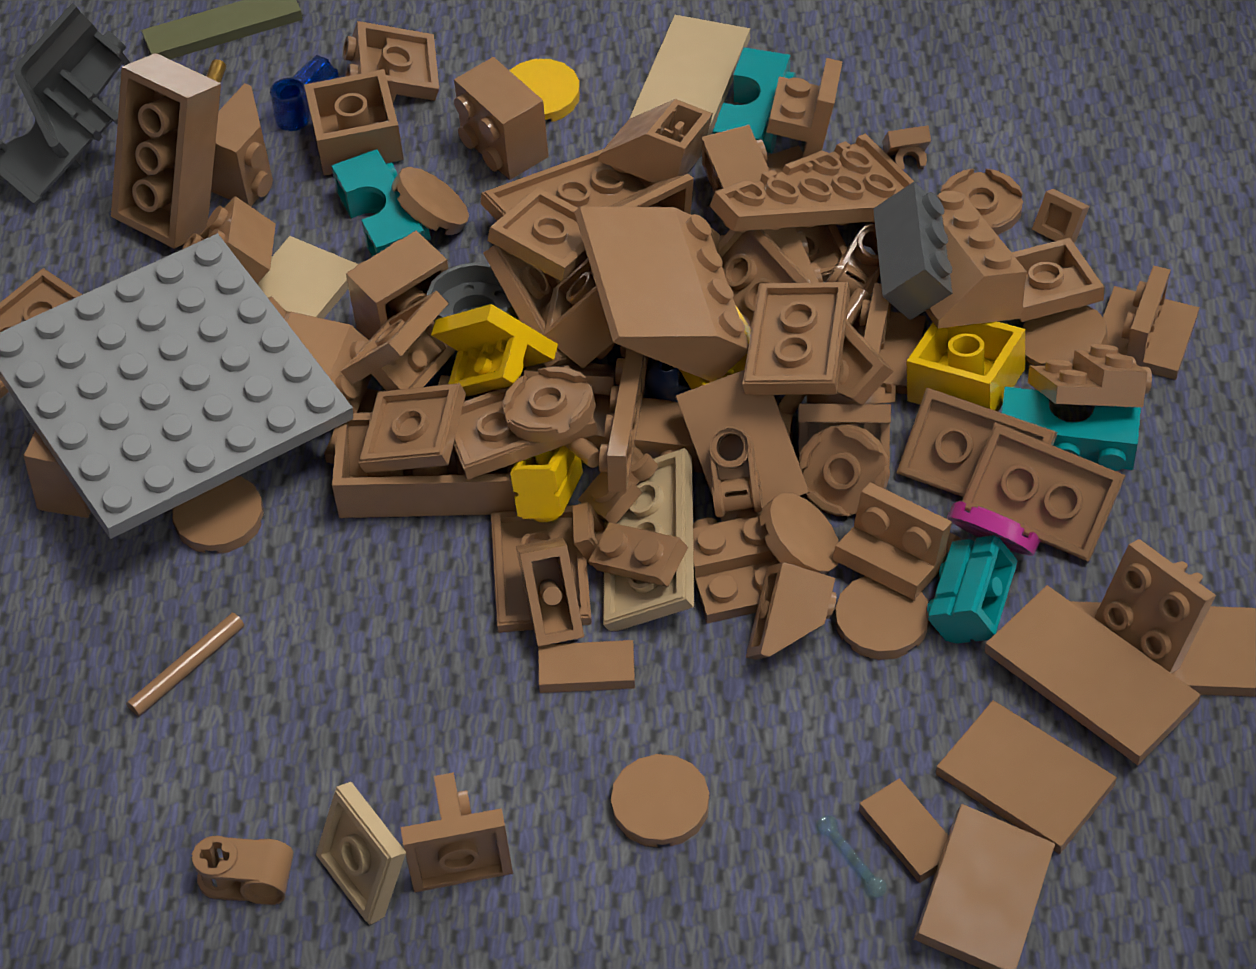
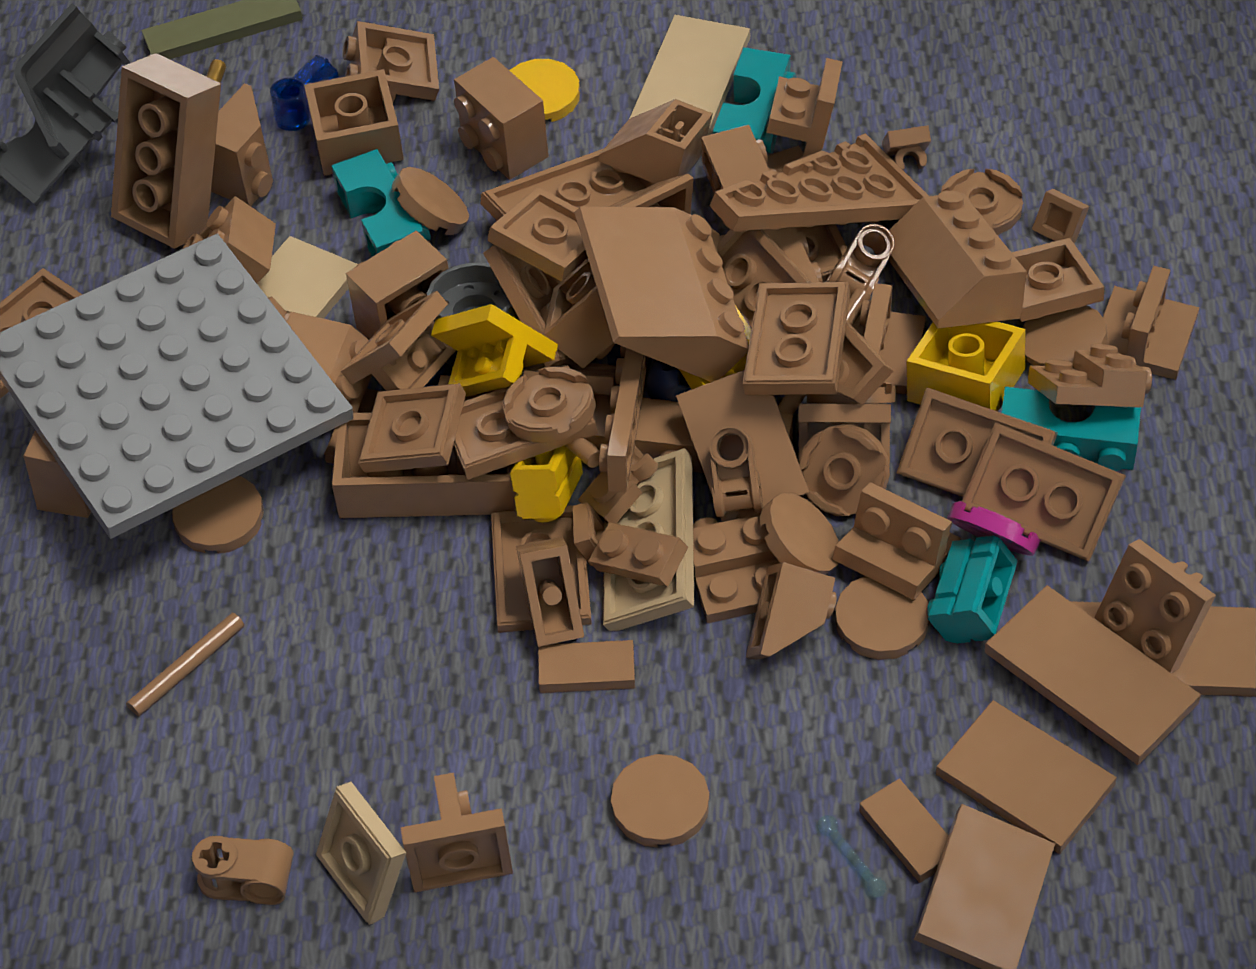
(912, 250): dark grey brick -> none

